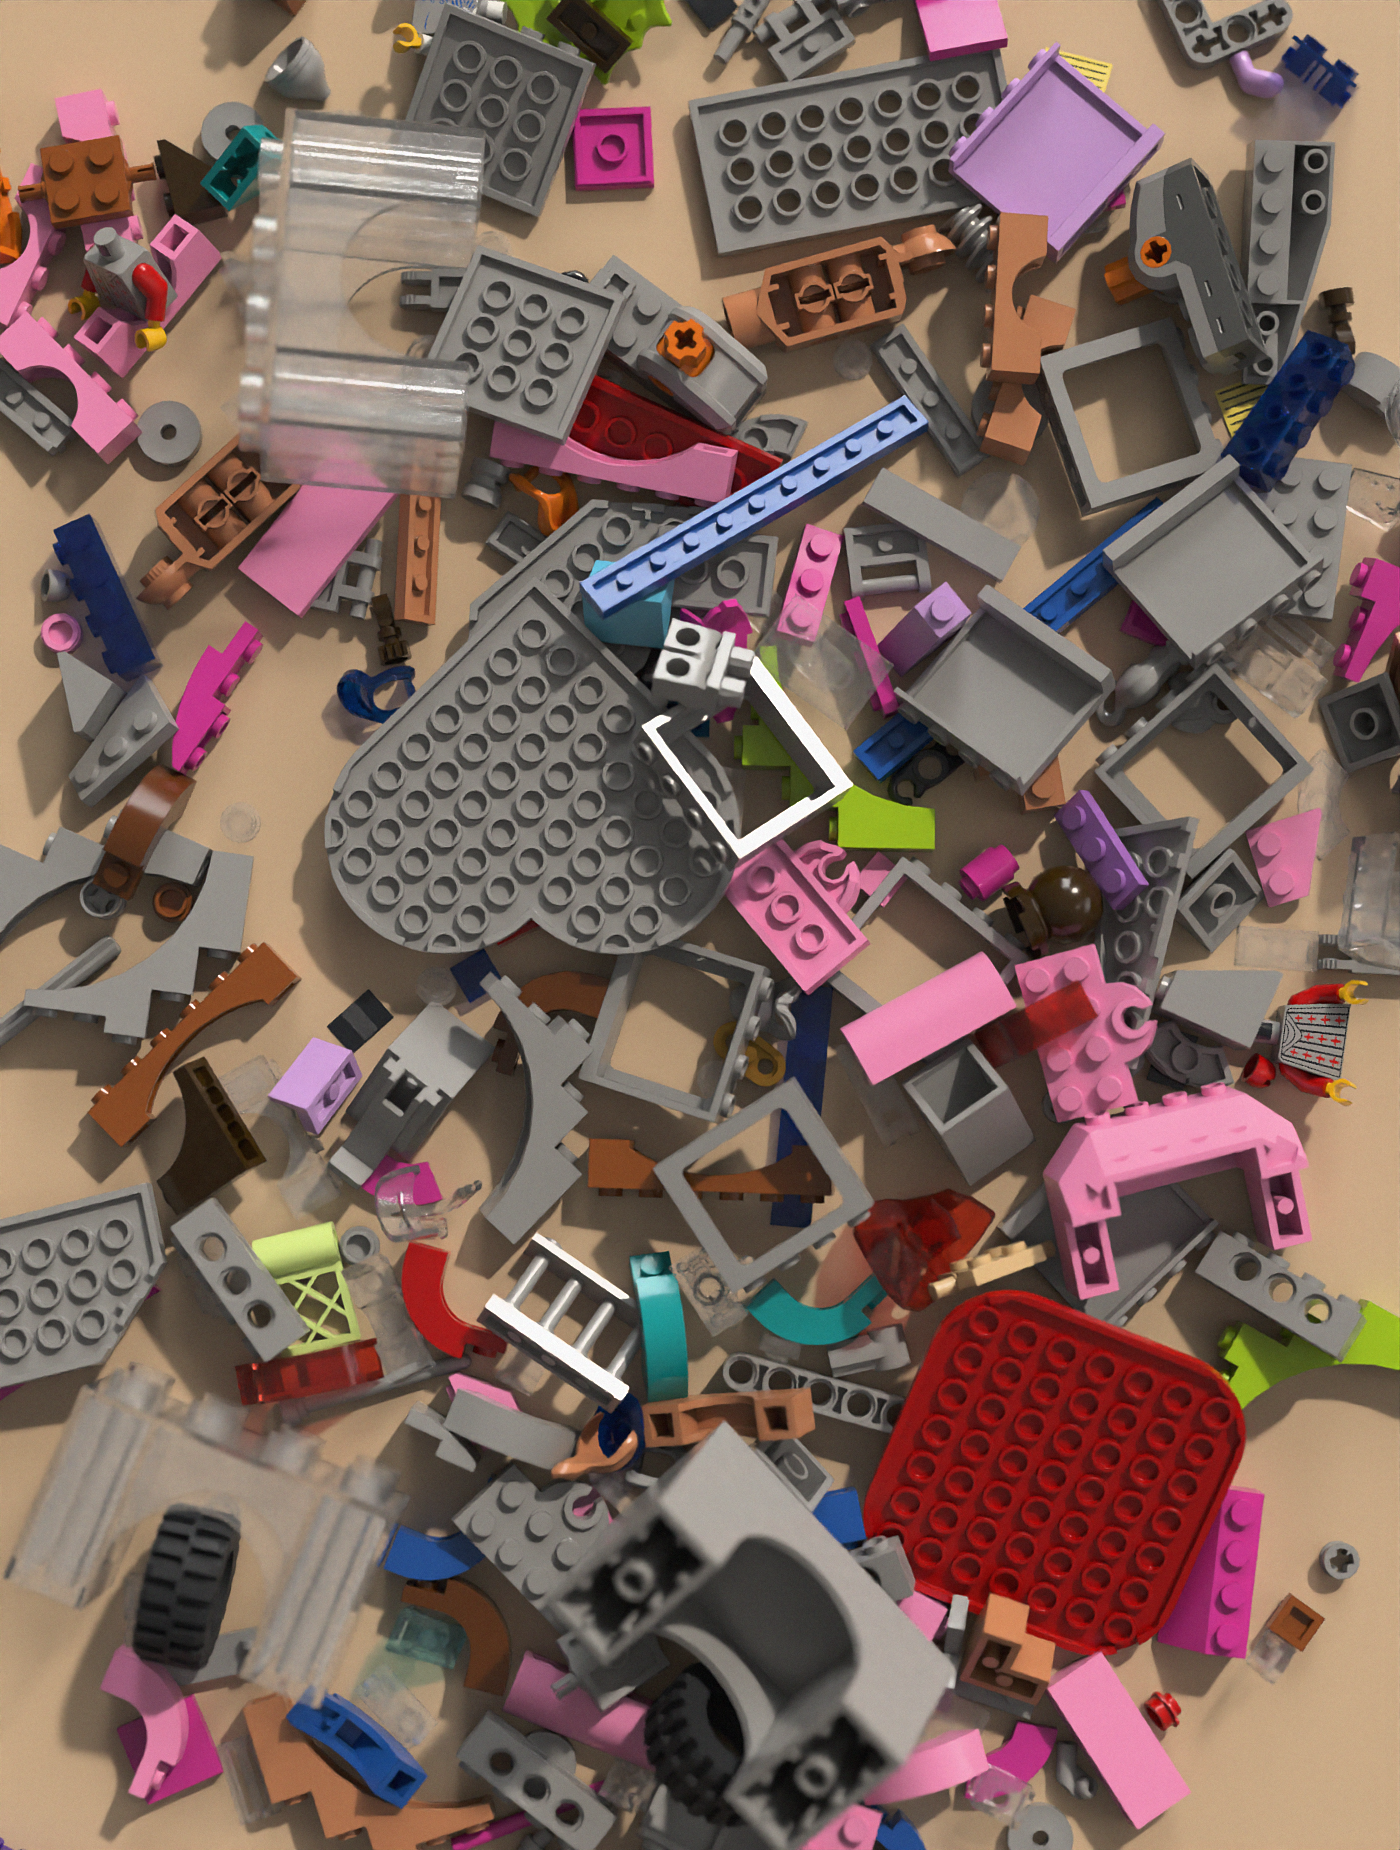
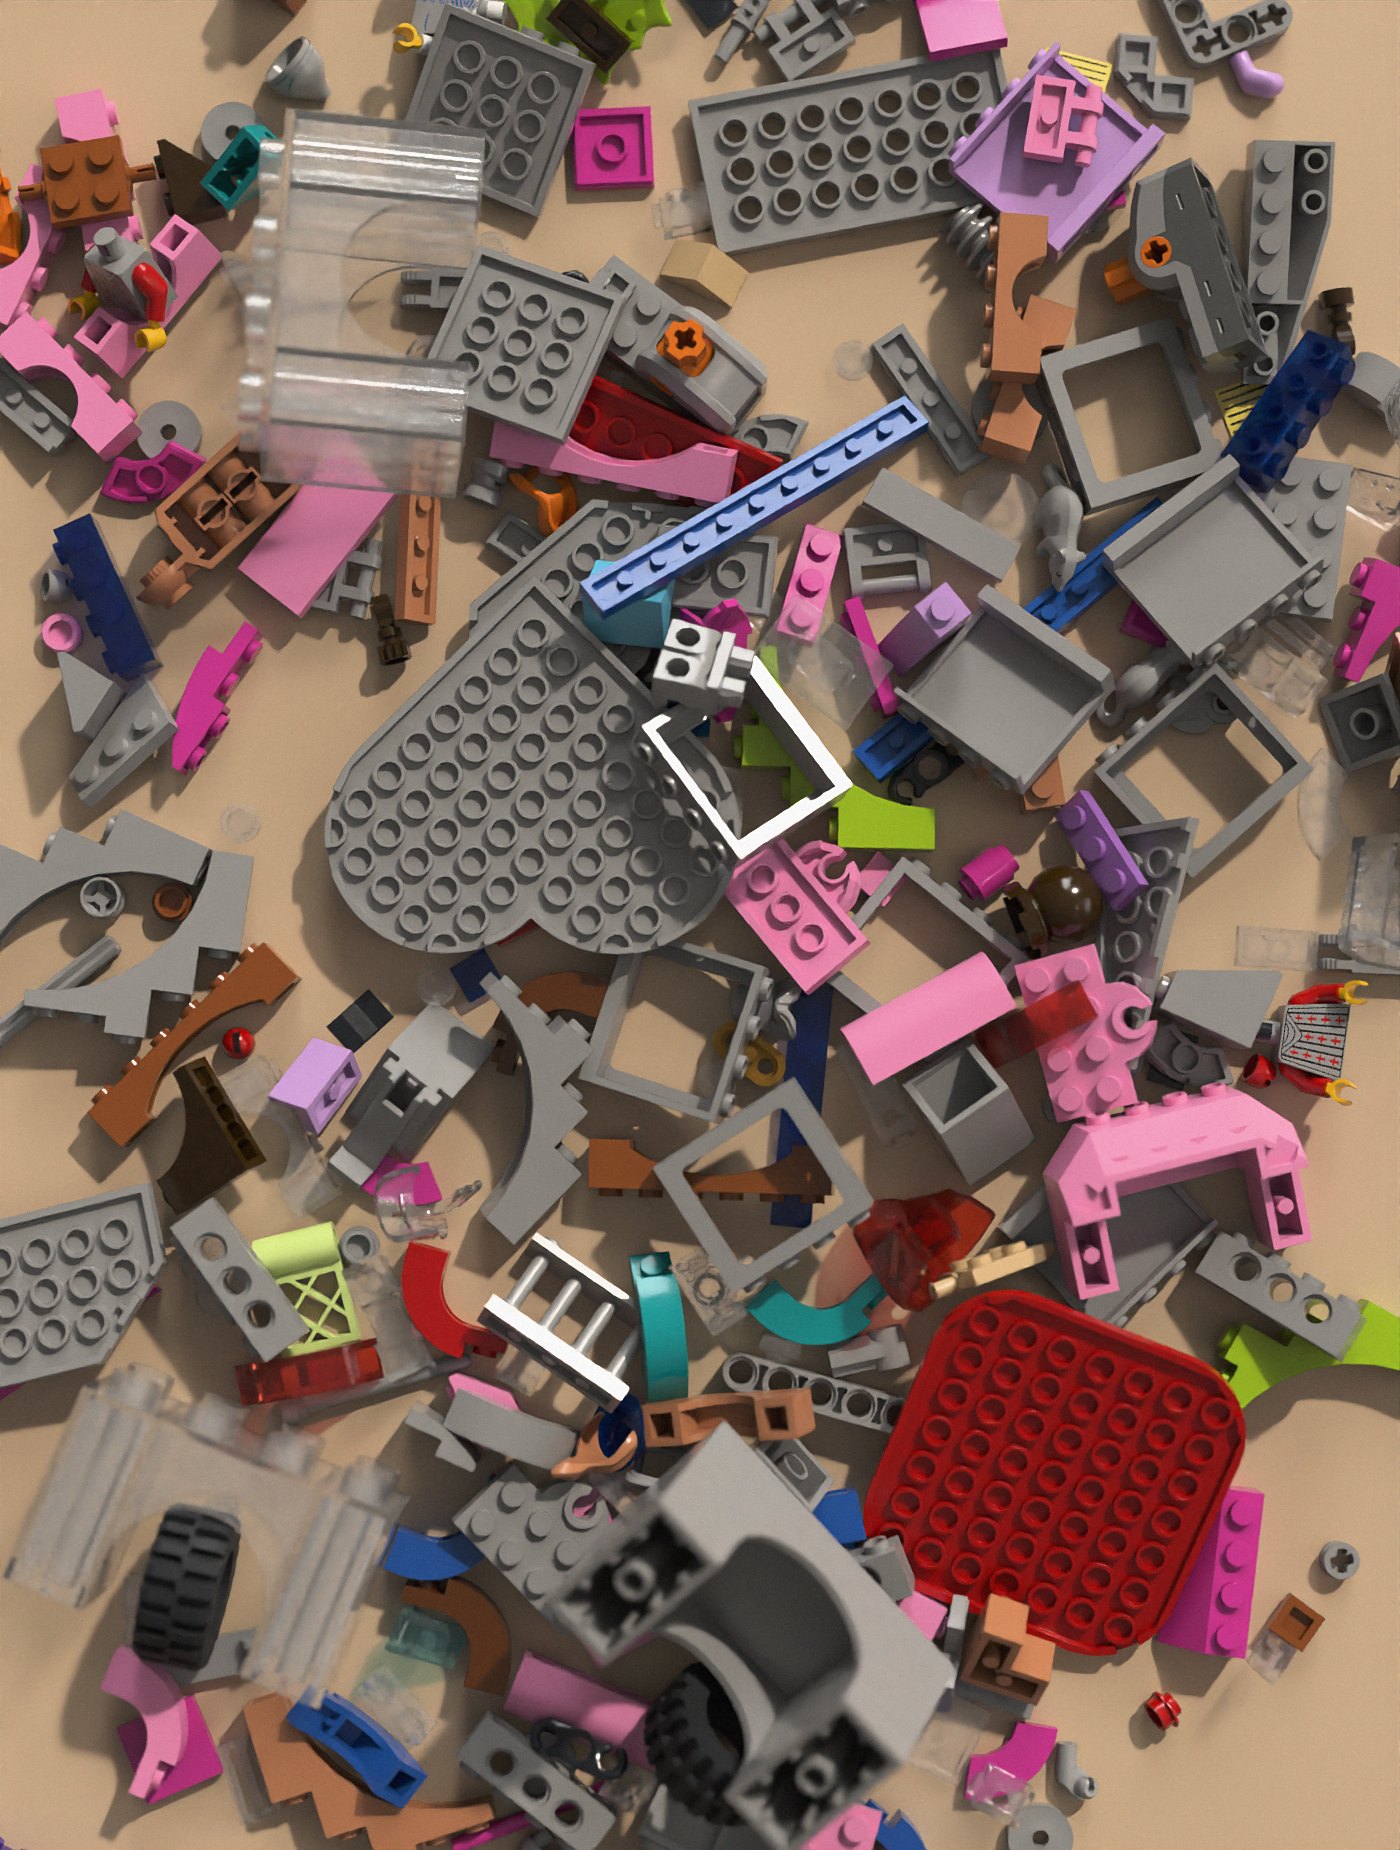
(141, 824): reddish brown arch -> none
(151, 478): none -> dark pink tile
(247, 1043): none -> red hinge
(357, 691): clear blue piece -> none
(592, 1764): none -> black piece
(616, 1679): light grey plate -> none
(682, 212): none -> clear brick
(704, 271): none -> tan slope
(833, 292): nougat brick -> none
(934, 1767): bright pink arch -> none
(1050, 117): none -> bright pink plate
(1061, 518): none -> light grey animal
(1115, 1739): bright pink brick -> none
(1156, 94): none -> light grey tile
(1218, 900): light grey slope -> none
(1286, 855): bright pink wing -> none
(1312, 50): clear blue hinge -> none

